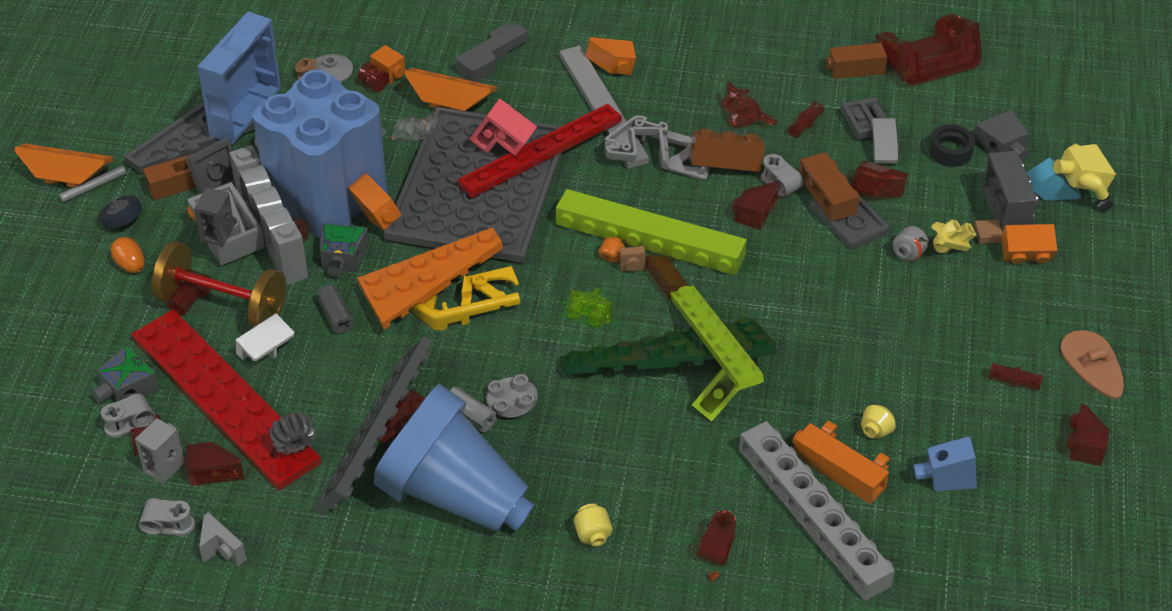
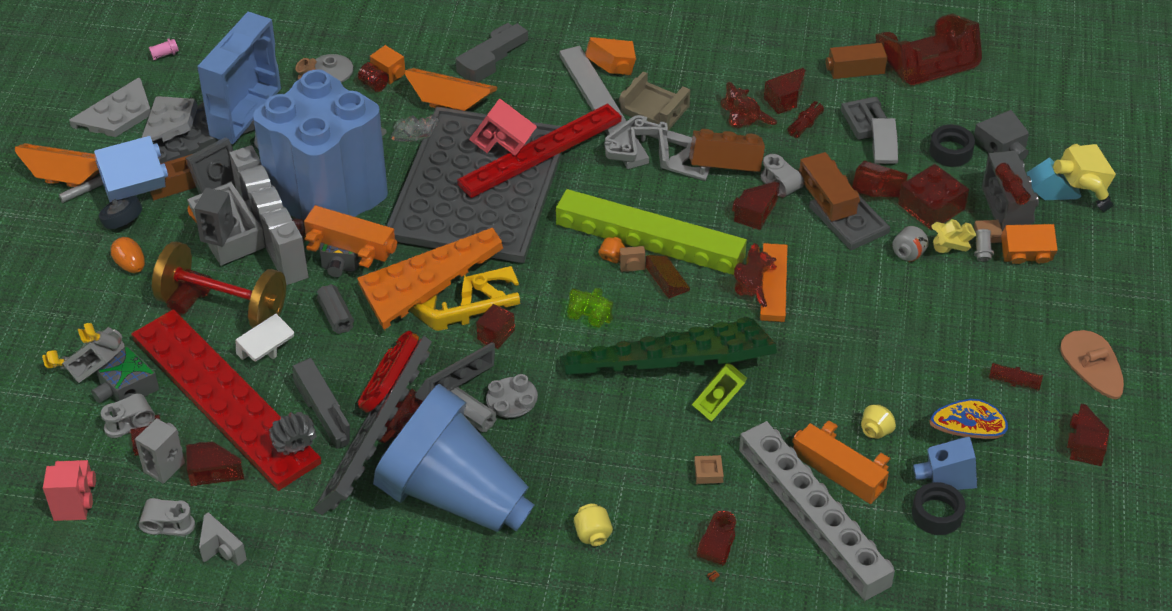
(69, 489): none -> coral brick
(97, 351): none -> light grey torso
(115, 112): none -> light grey wing
(131, 168): none -> light blue brick
(163, 49): none -> bright pink pin
(170, 117): none -> light grey wing
(320, 398): none -> dark grey piece
(349, 233): none -> orange brick
(374, 201): orange slope -> none
(387, 371): none -> red tile
(460, 371): none -> dark grey slope
(495, 326): none -> clear red brick
(653, 102): none -> dark tan panel
(708, 469): none -> medium nougat plate
(717, 338): lime plate -> none
(751, 276): none -> clear red animal
(775, 284): none -> orange tile
(785, 91): none -> clear red slope
(933, 196): none -> clear red brick
(942, 492): none -> black tyre
(970, 419): none -> shield
(983, 245): none -> light grey pin
(1012, 183): none -> clear red pin

